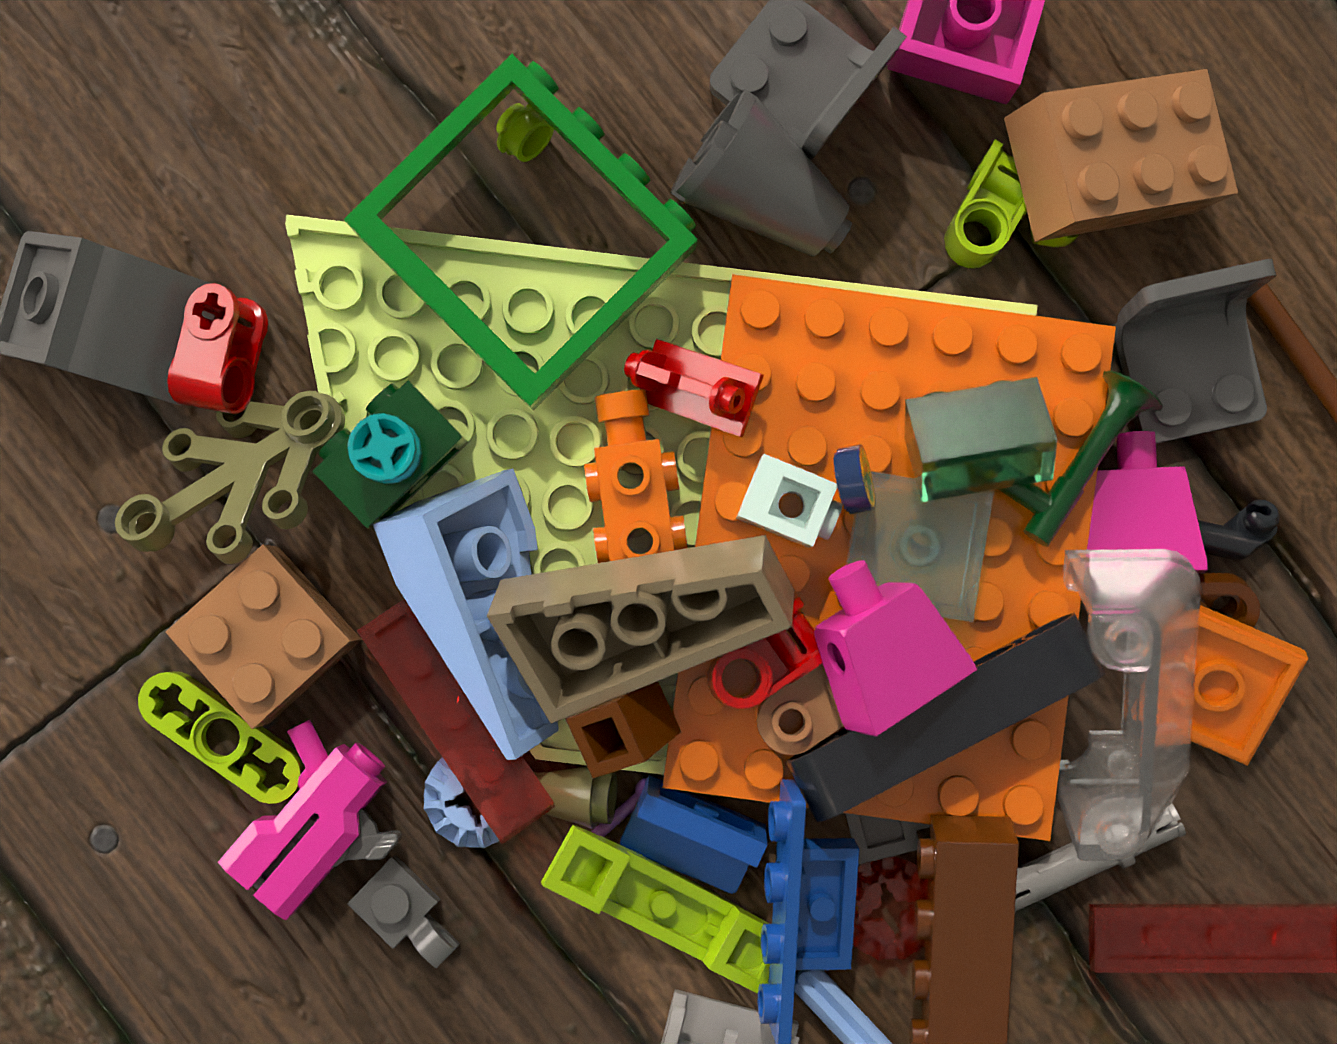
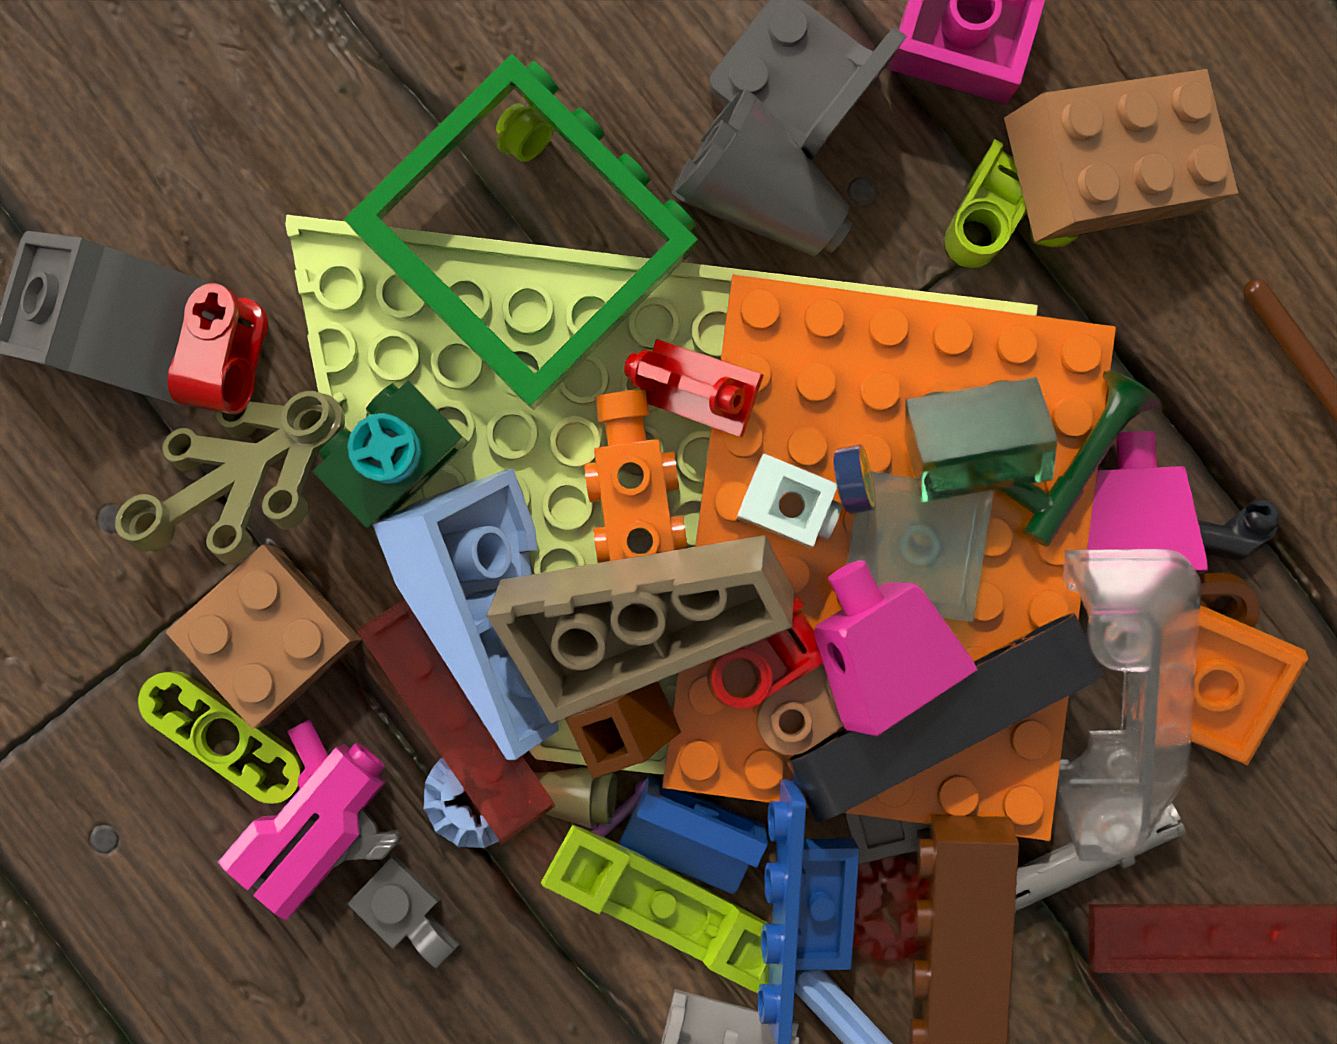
(1195, 351): dark grey piece -> none

